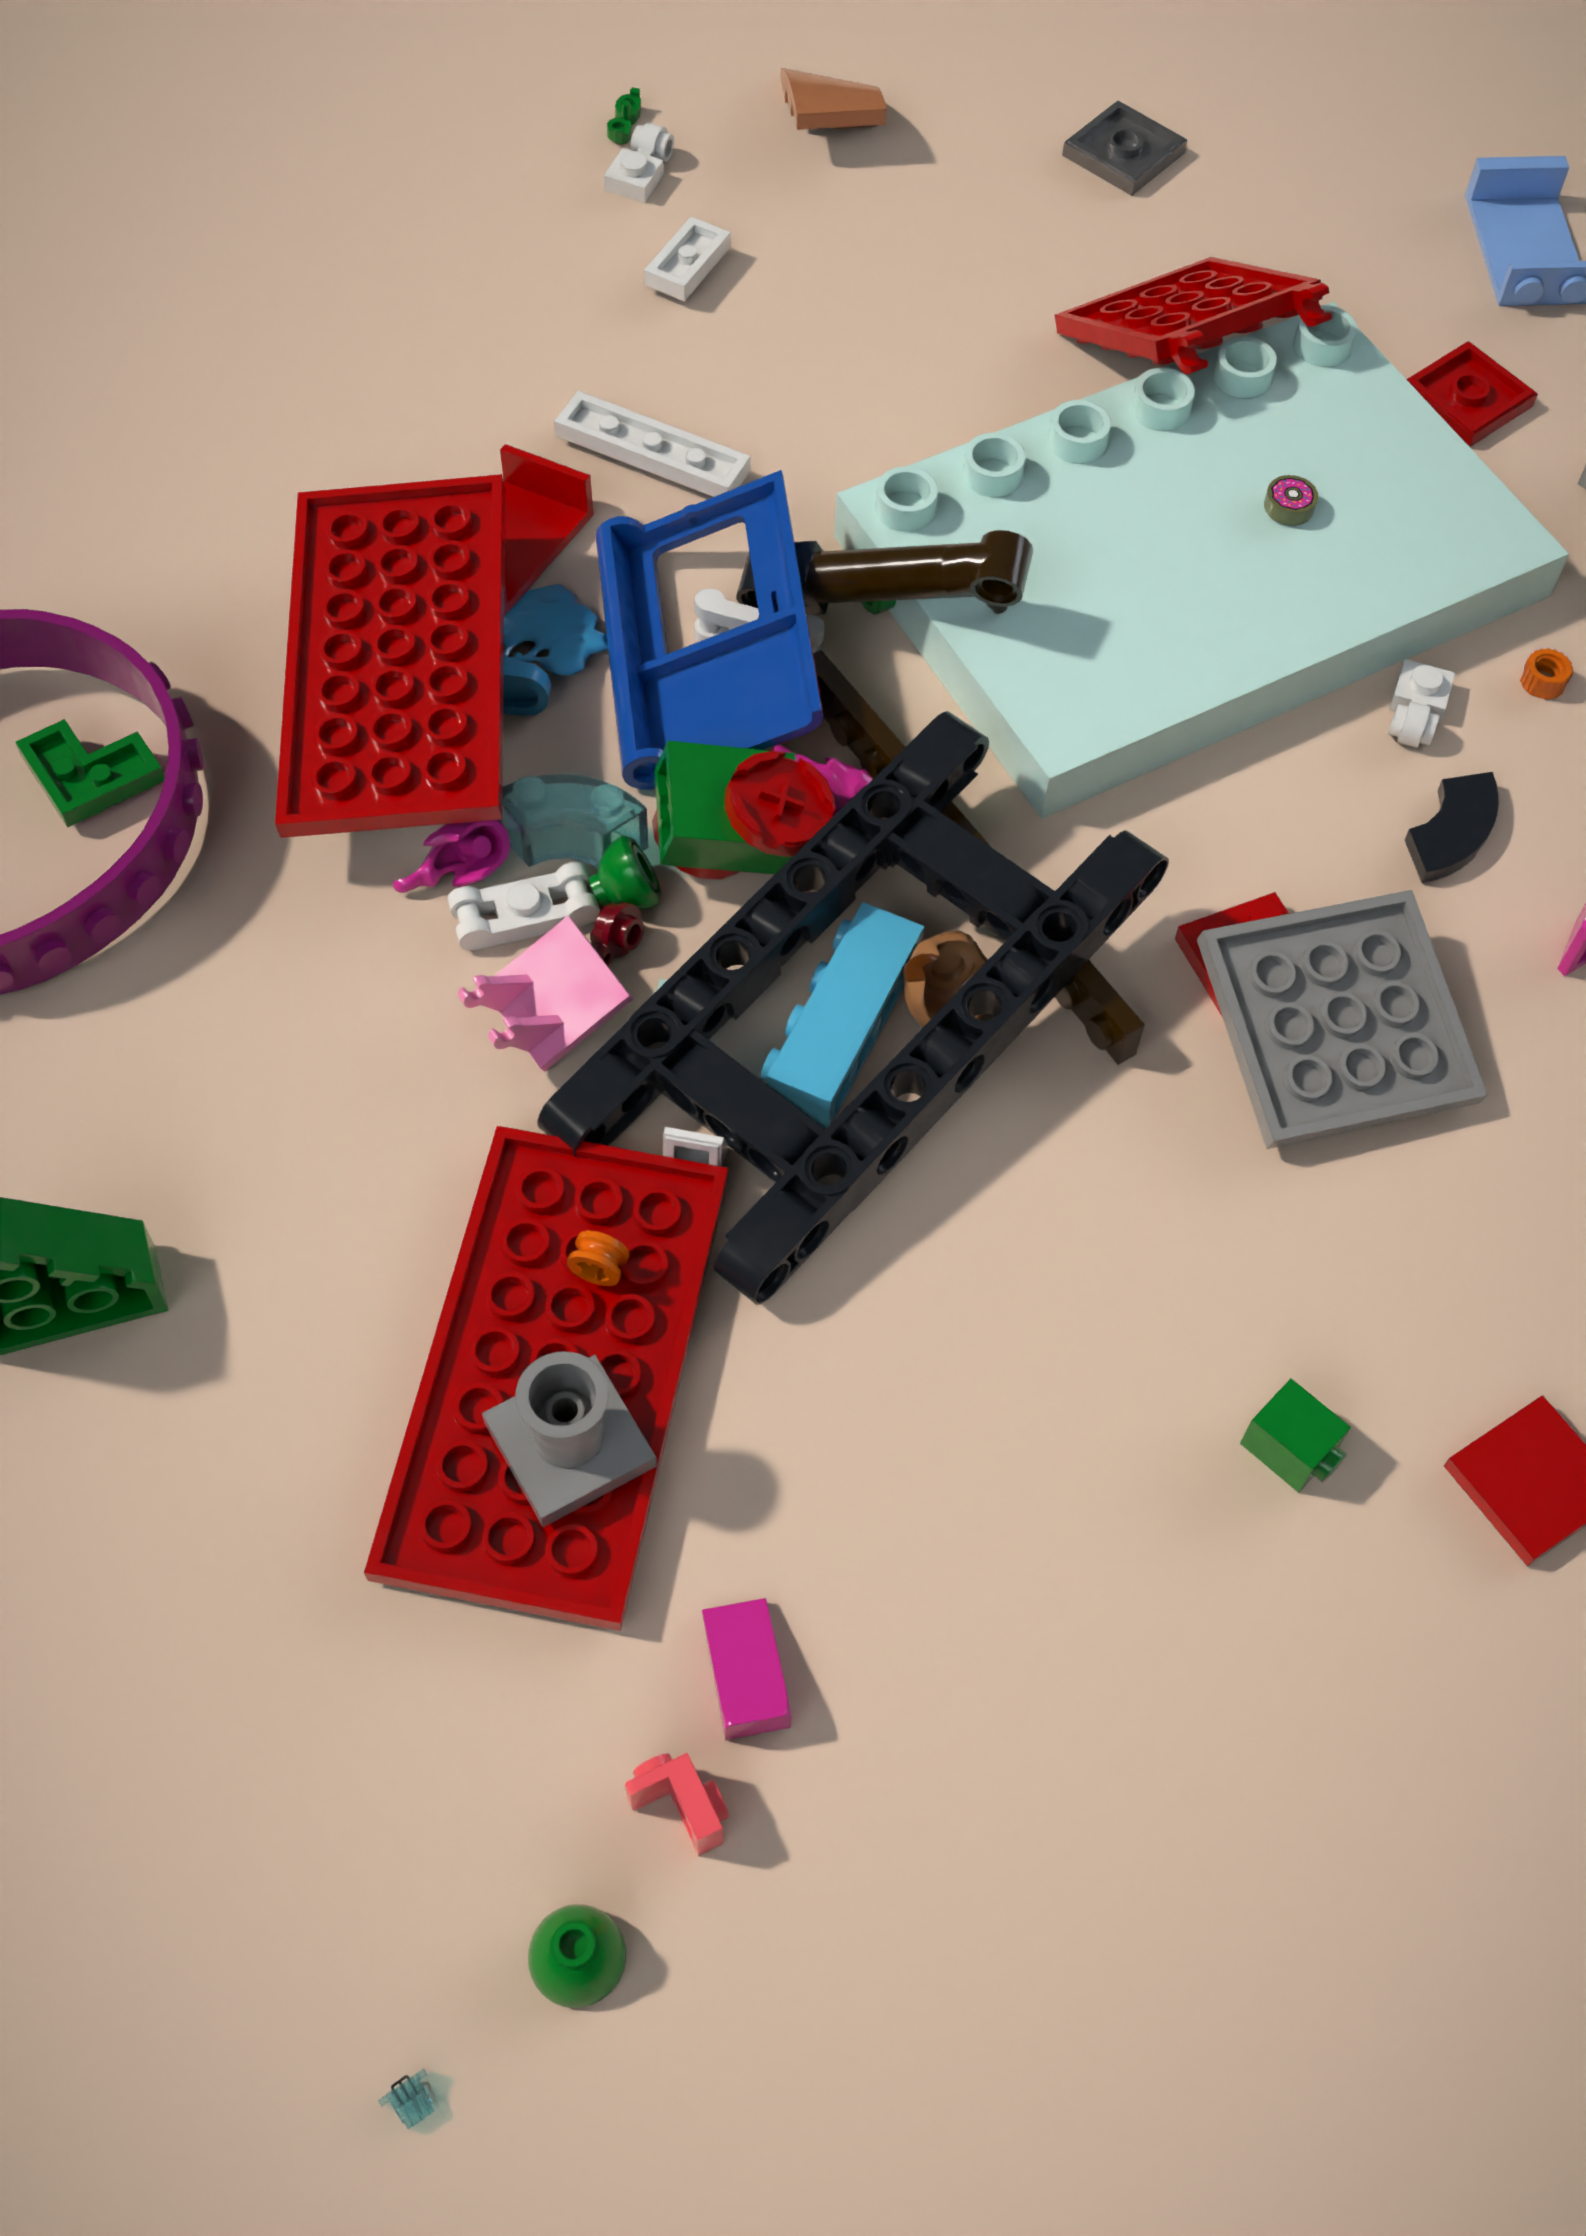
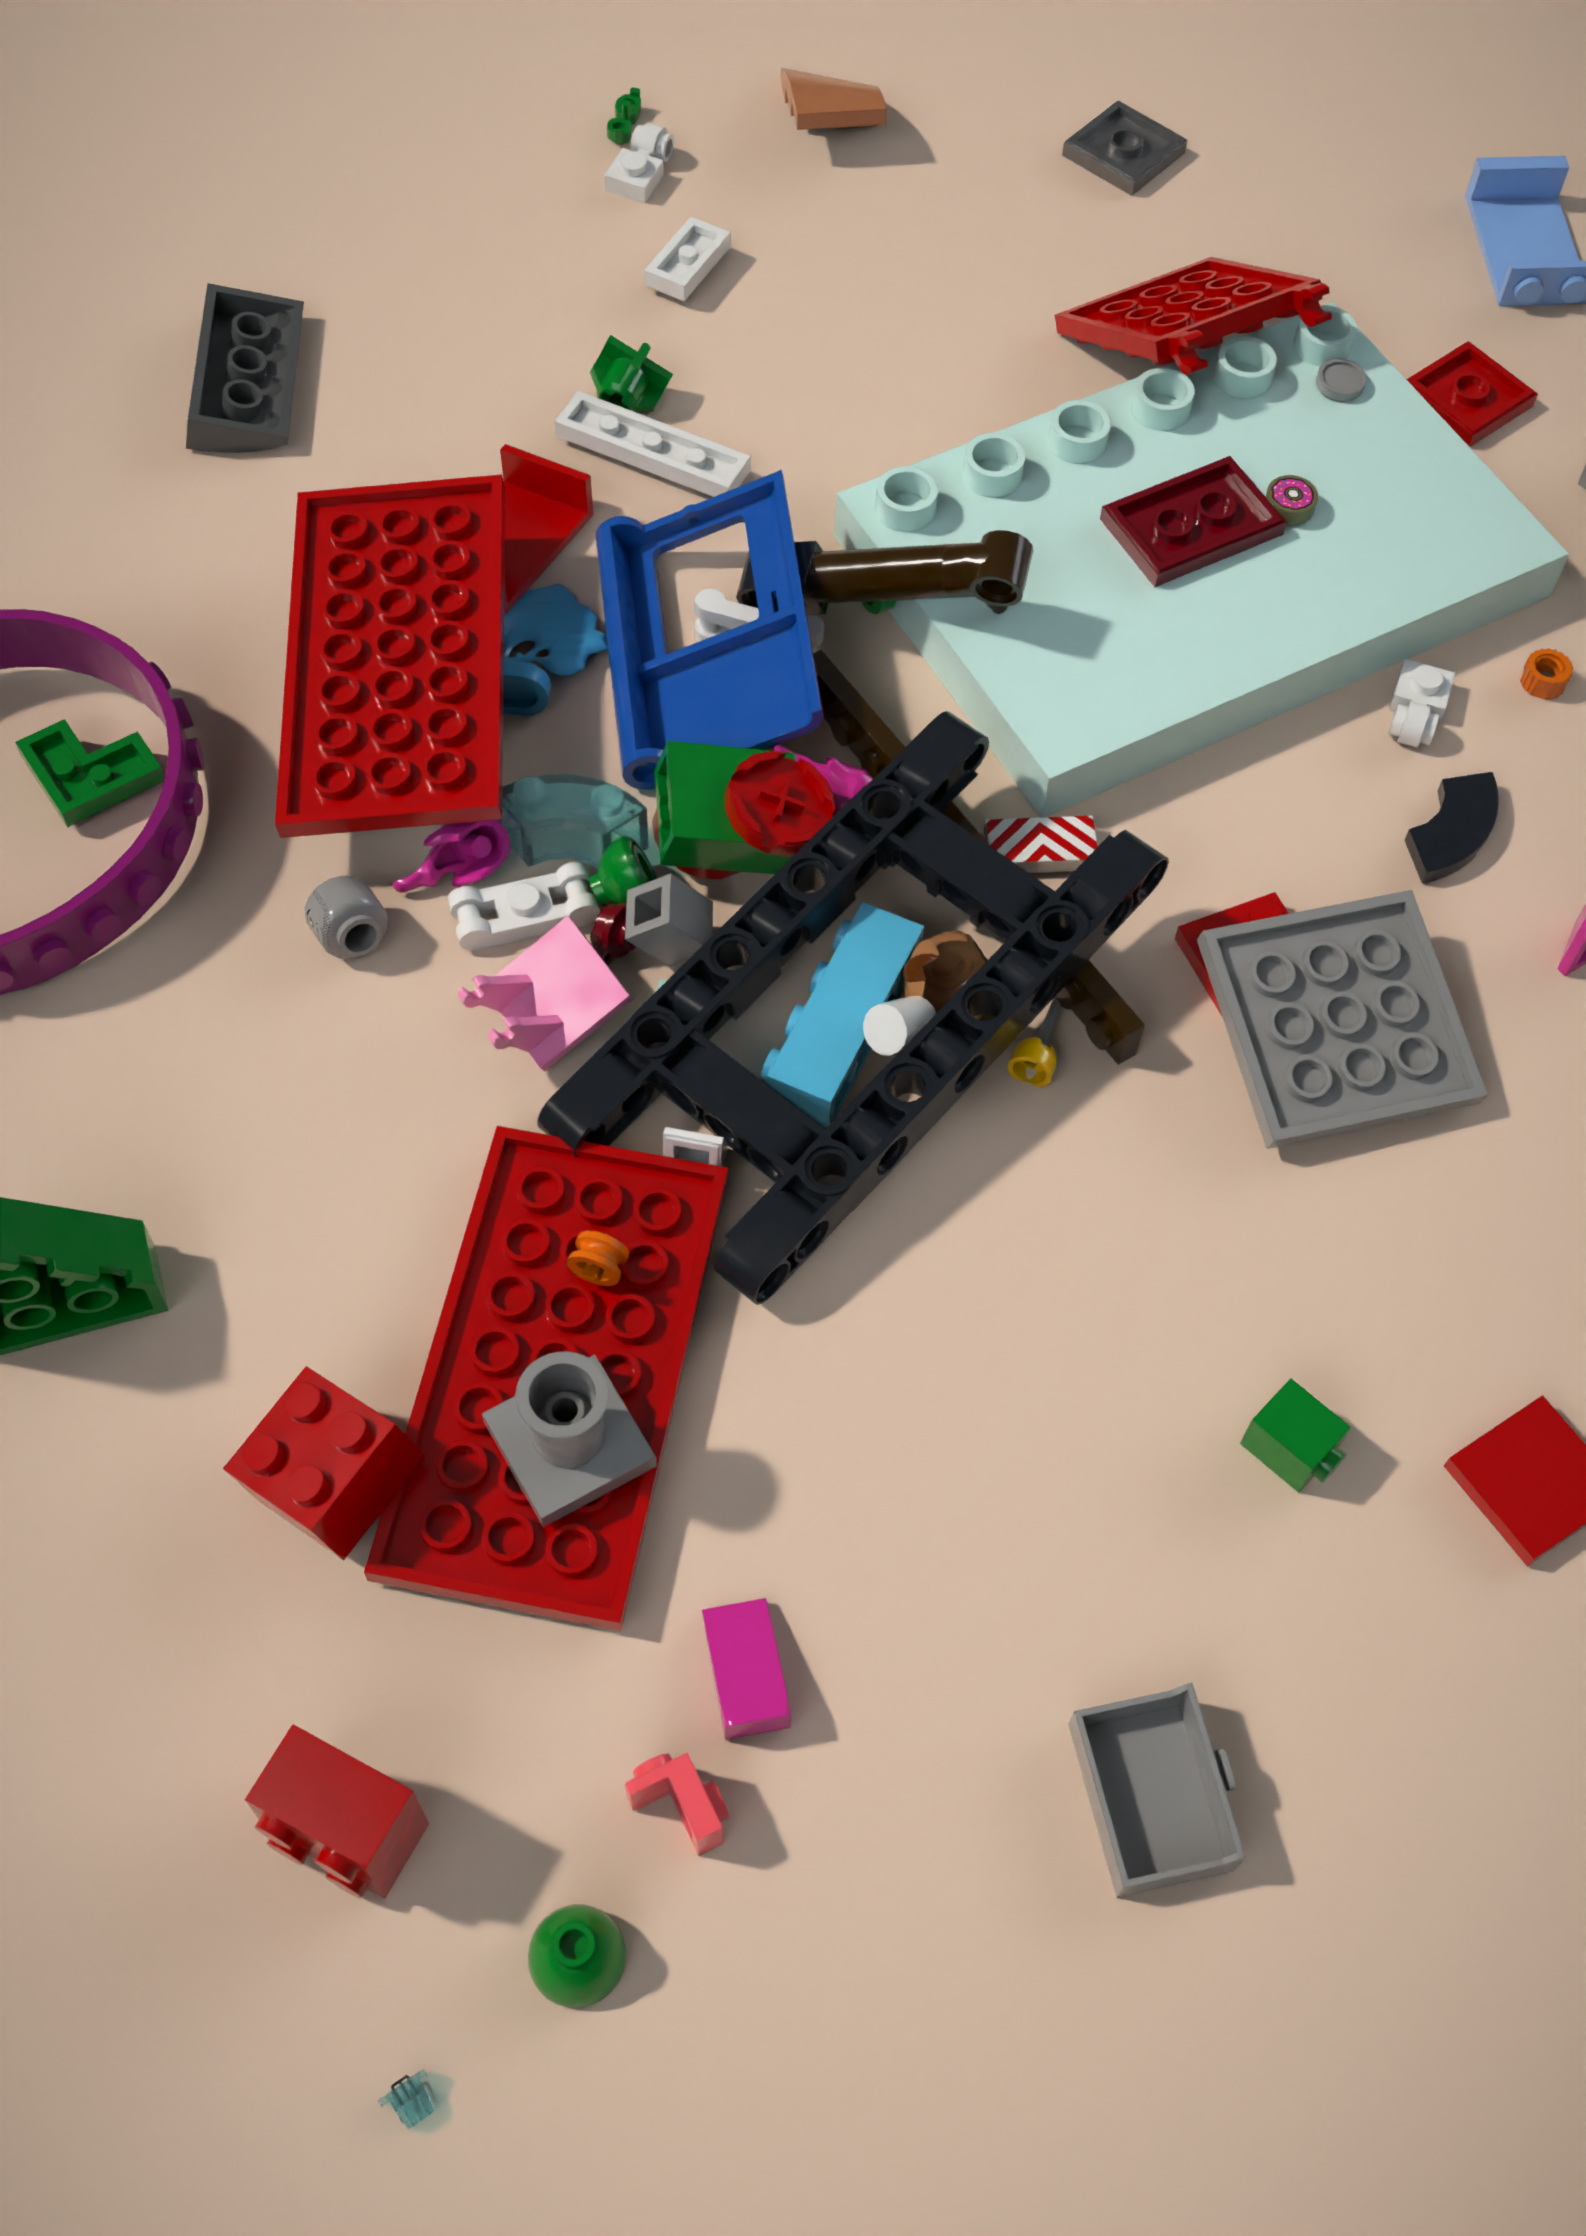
(244, 371): none -> dark grey slope
(324, 1462): none -> red brick
(337, 1812): none -> red brick
(346, 917): none -> light grey head
(629, 376): none -> green piece
(668, 919): none -> light grey brick
(894, 1023): none -> white piece
(1037, 1051): none -> yellow hinge
(1043, 842): none -> tile
(1157, 1791): none -> light grey container
(1192, 521): none -> dark red tile
(1341, 379): none -> light grey piece

